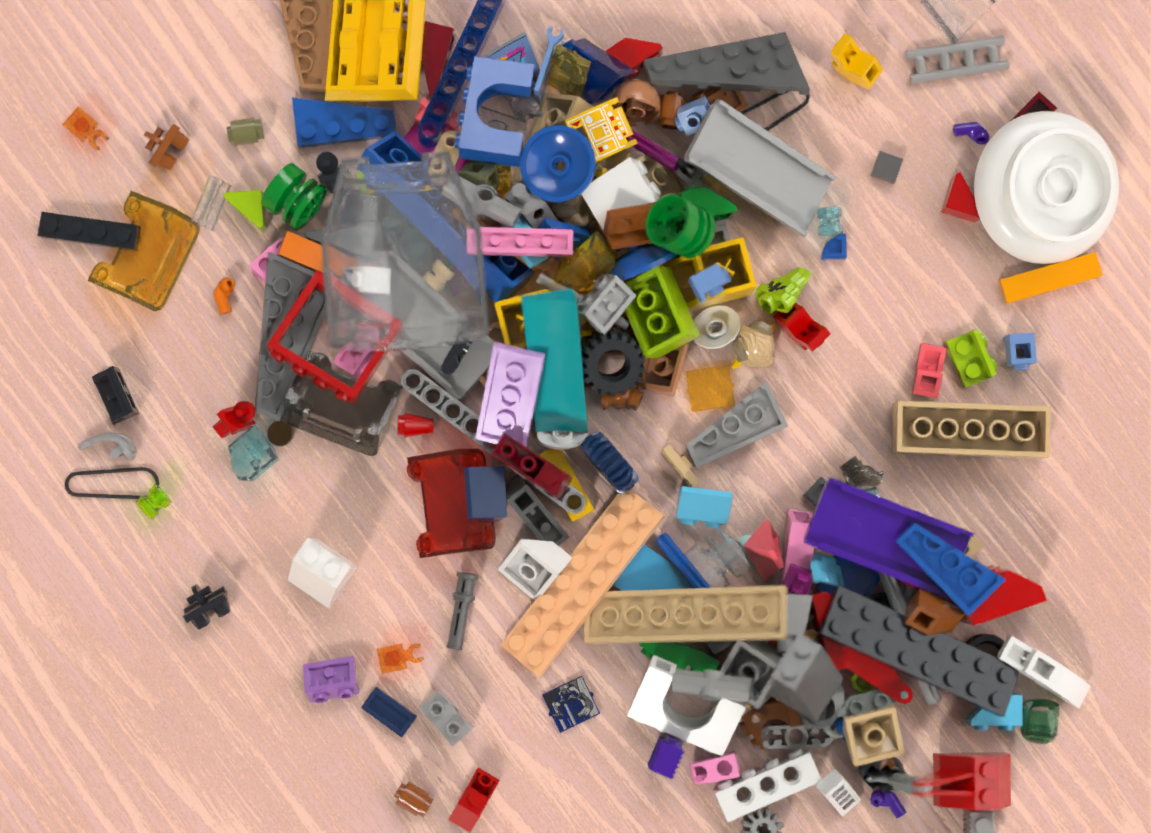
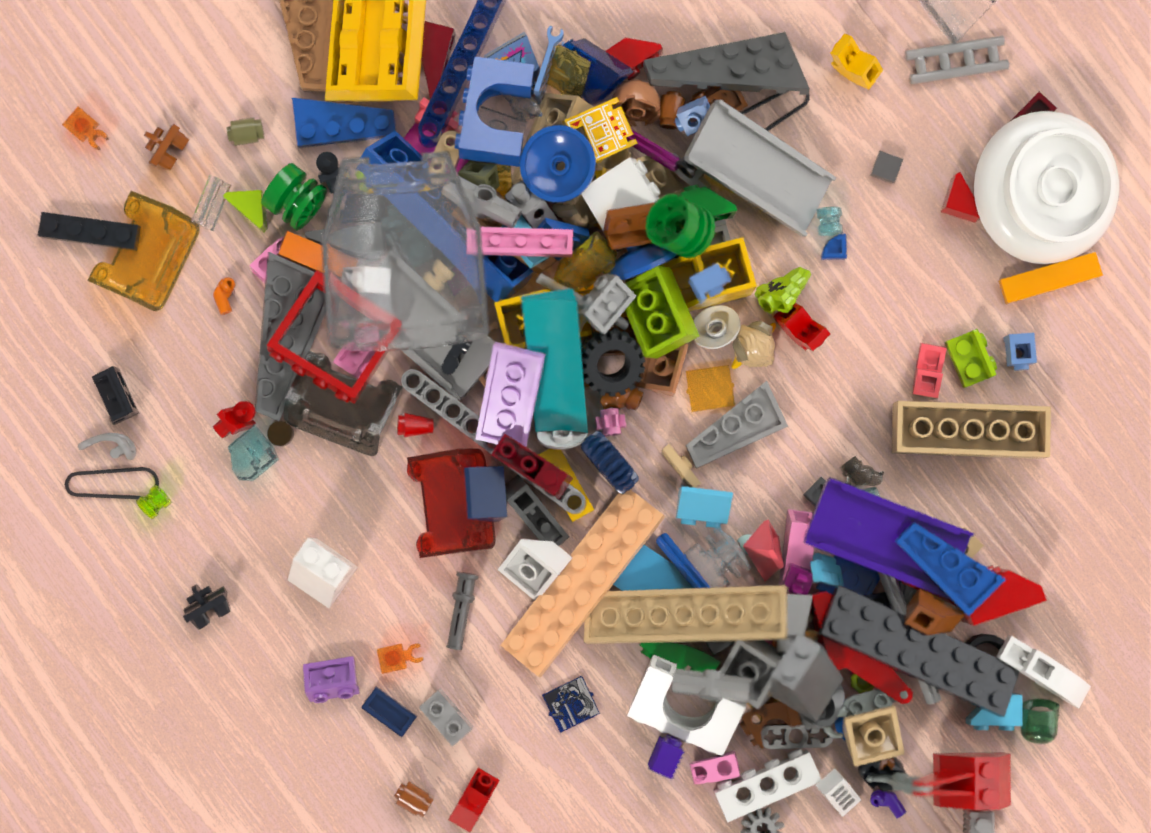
(610, 422): none -> bright pink gear
(972, 130): dark purple arm -> none

